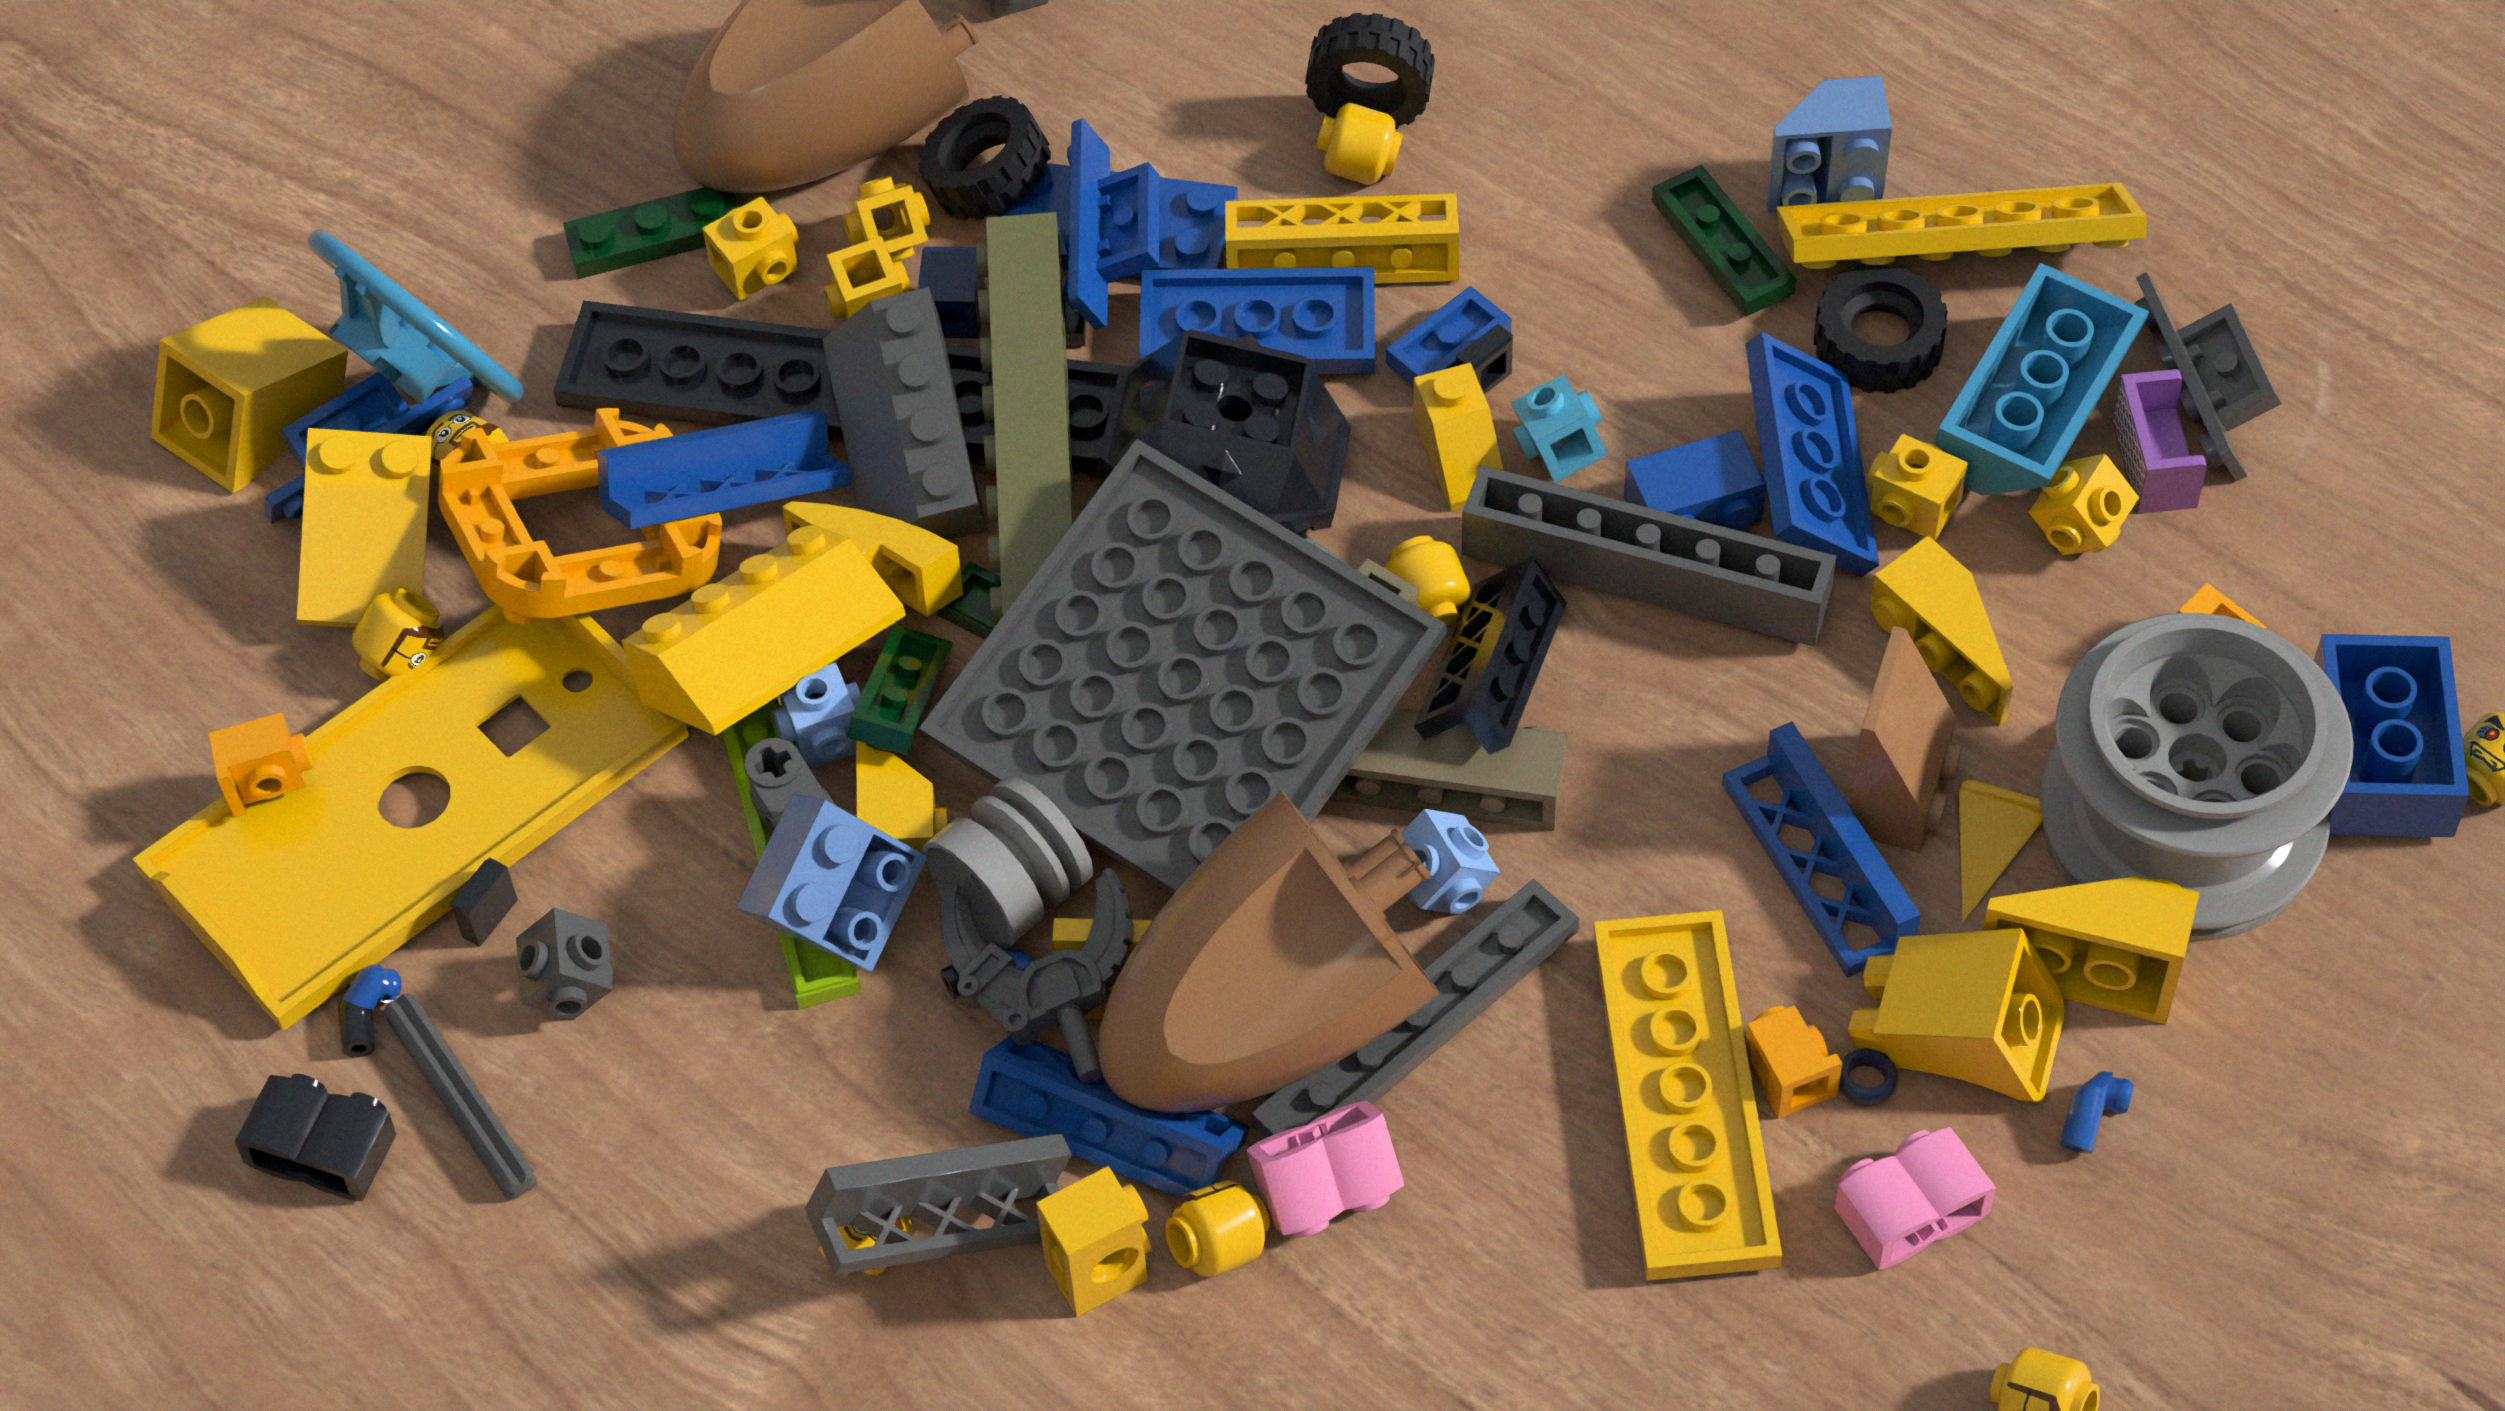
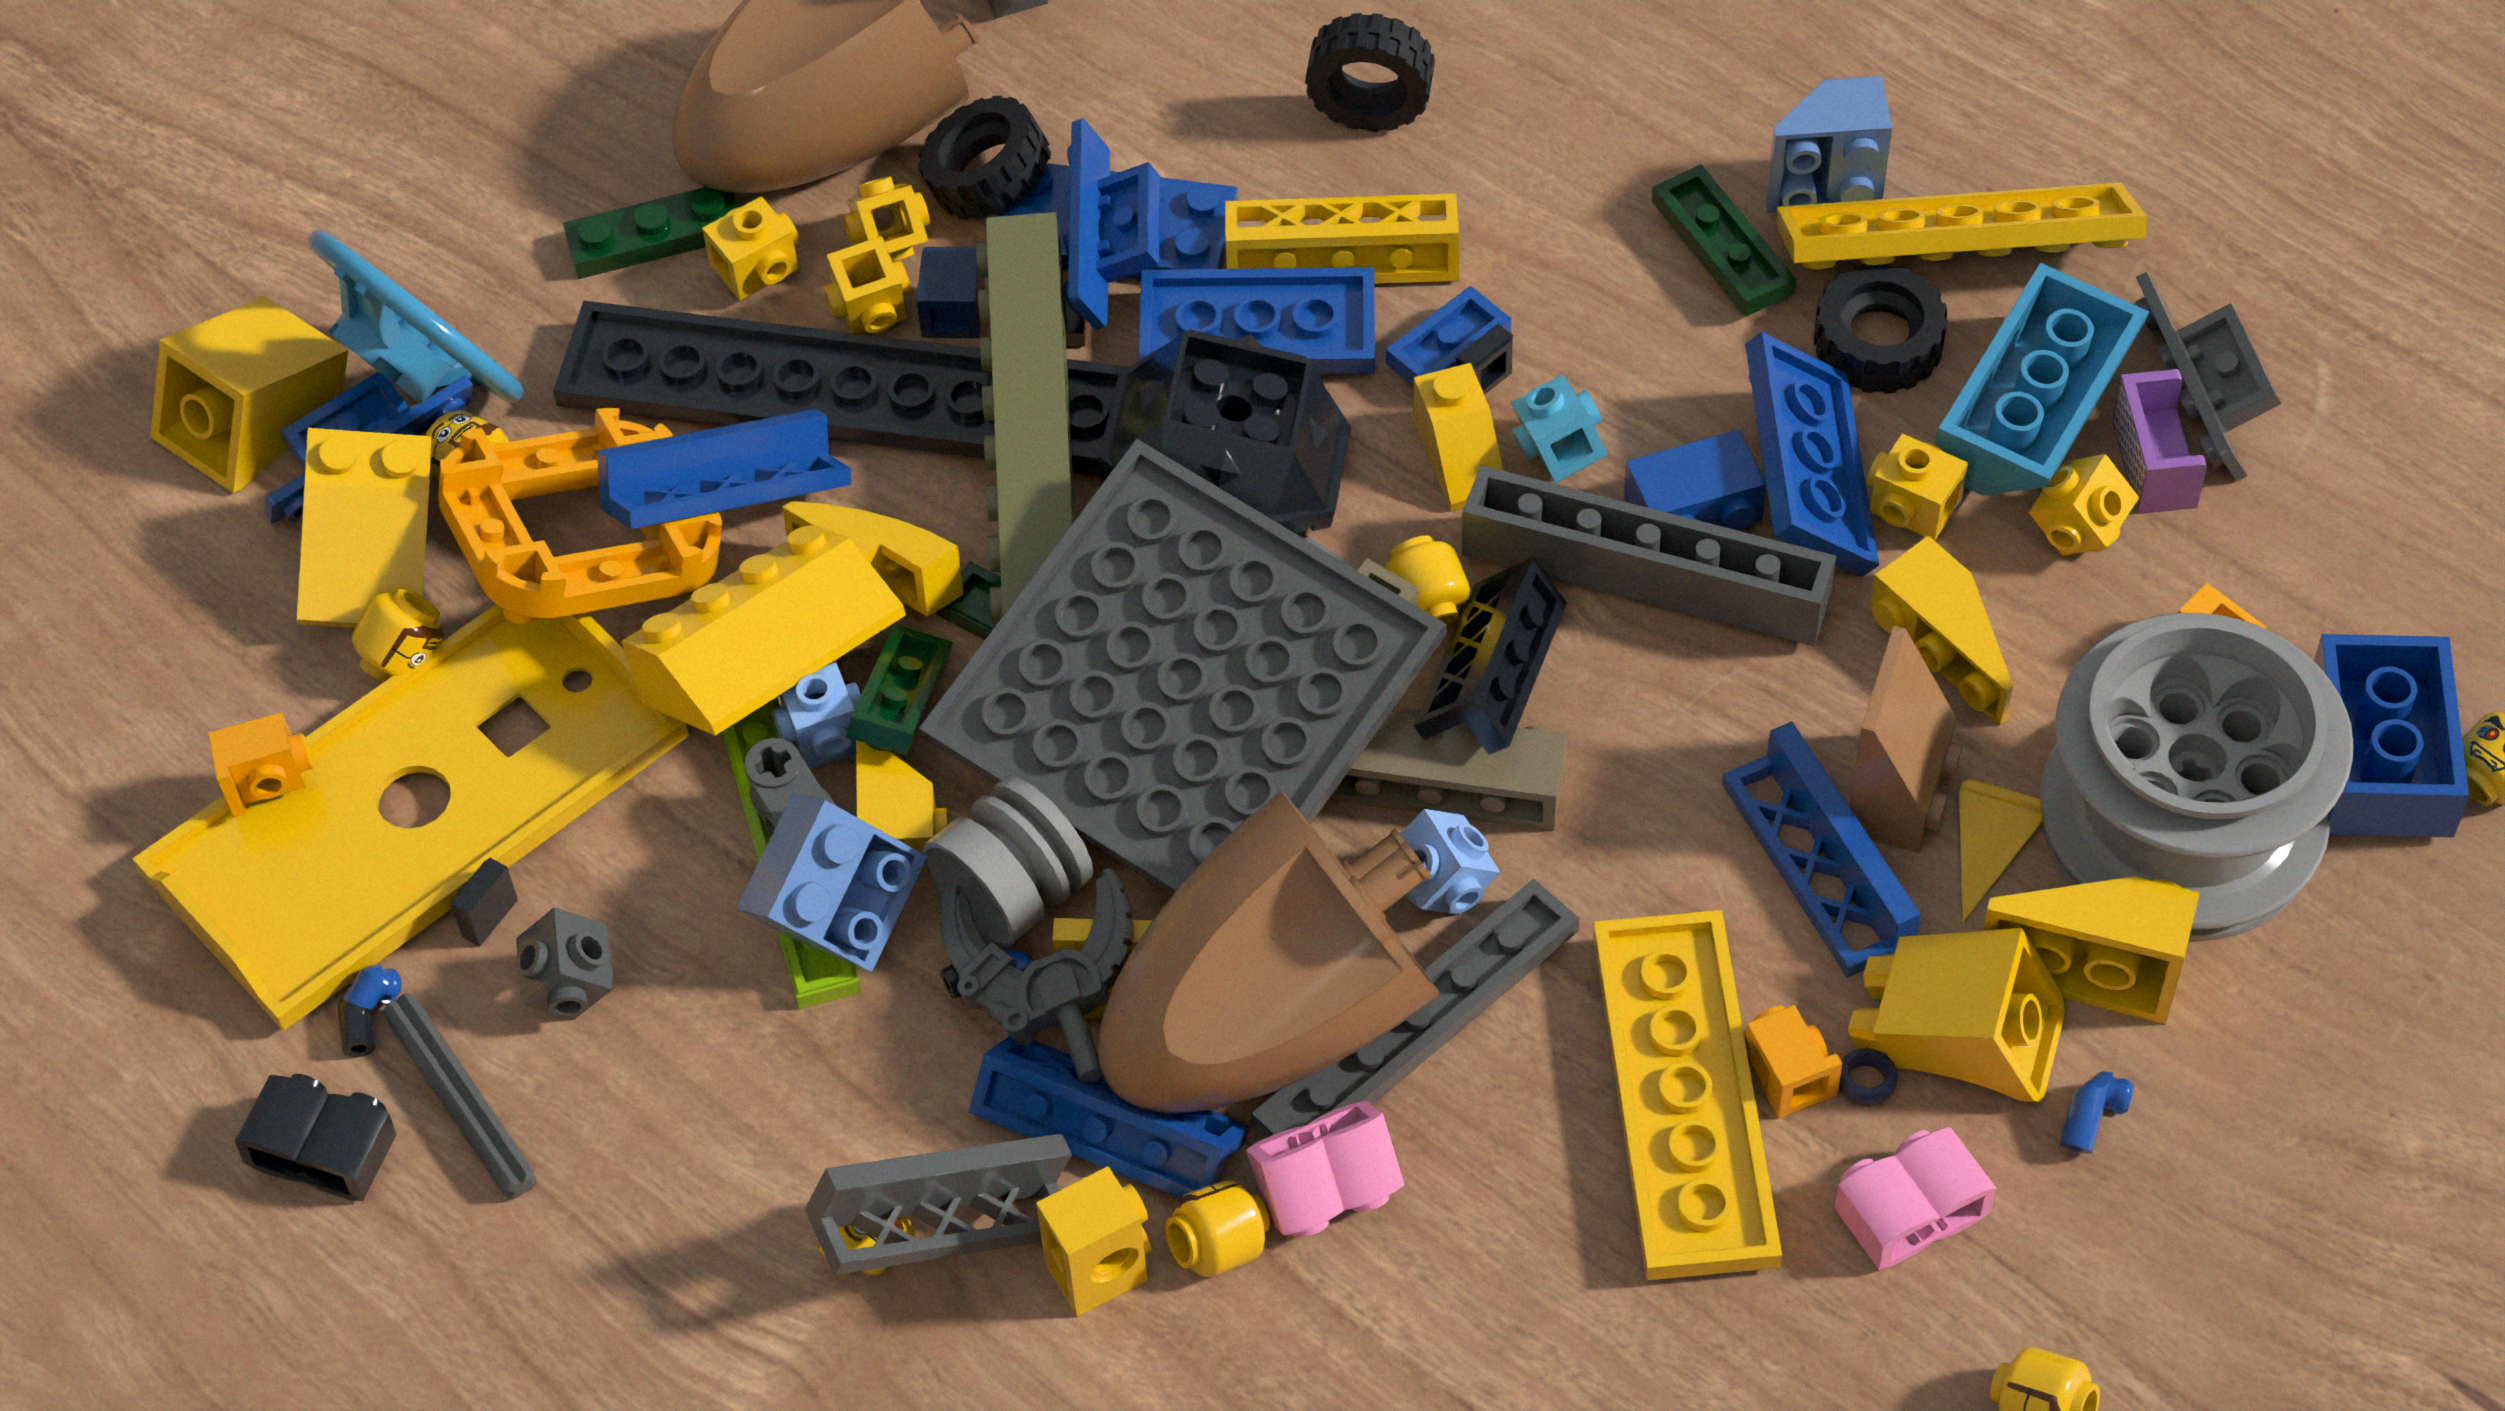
(903, 416): dark grey slope -> none
(1359, 144): yellow head -> none

